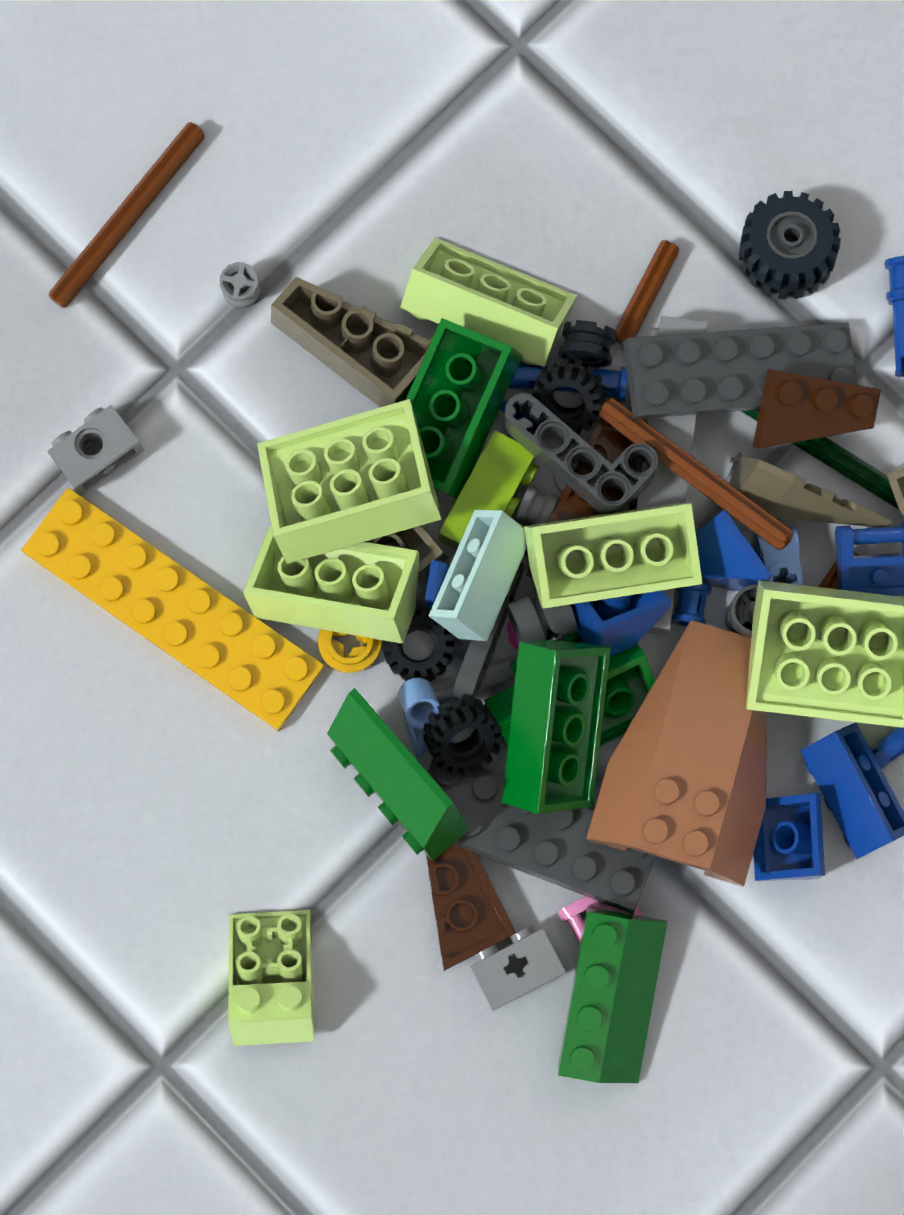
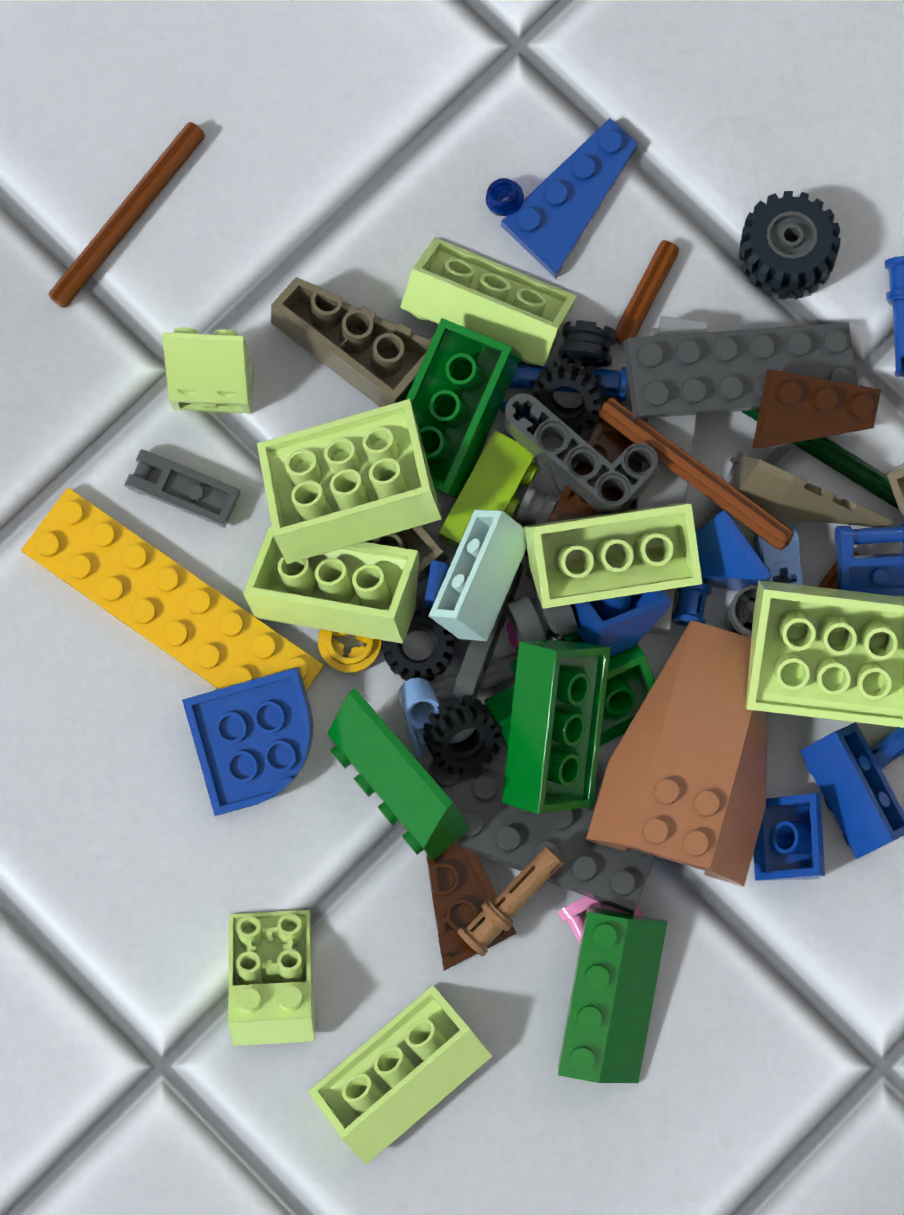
(117, 450): light grey brick -> none
(184, 488): none -> dark grey plate
(208, 371): none -> yellowish green slope
(240, 276): light grey wheel -> none
(251, 738): none -> blue plate
(399, 1075): none -> yellowish green slope
(498, 914): none -> medium nougat pin
(501, 189): none -> clear blue plate
(541, 967): light grey brick -> none
(568, 199): none -> blue wing

